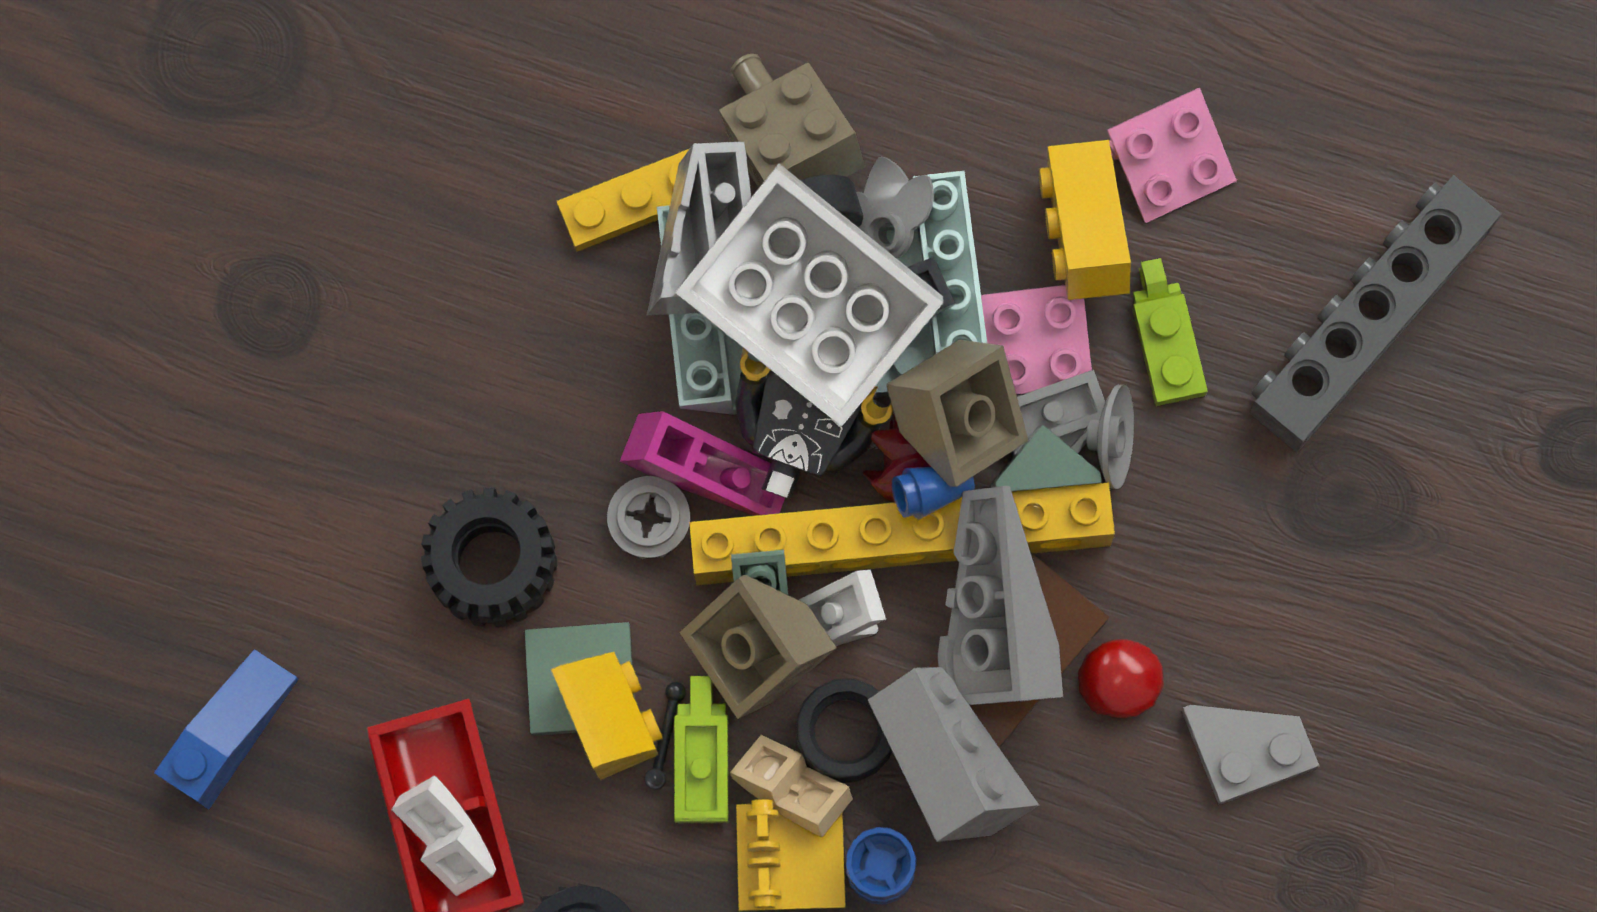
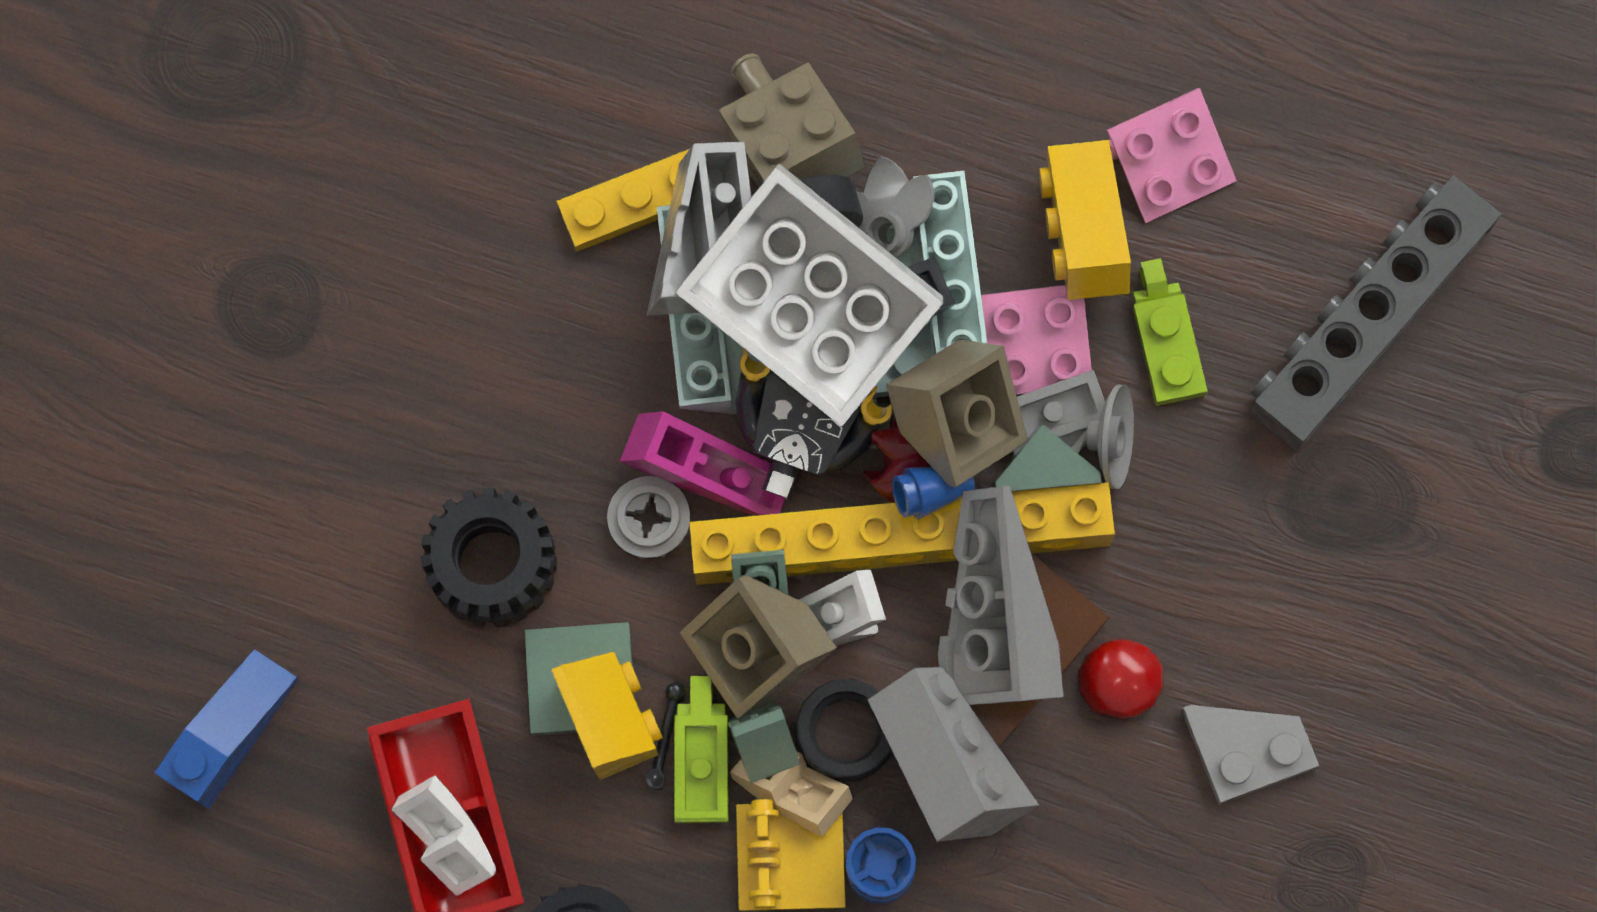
(764, 742): none -> sand green slope

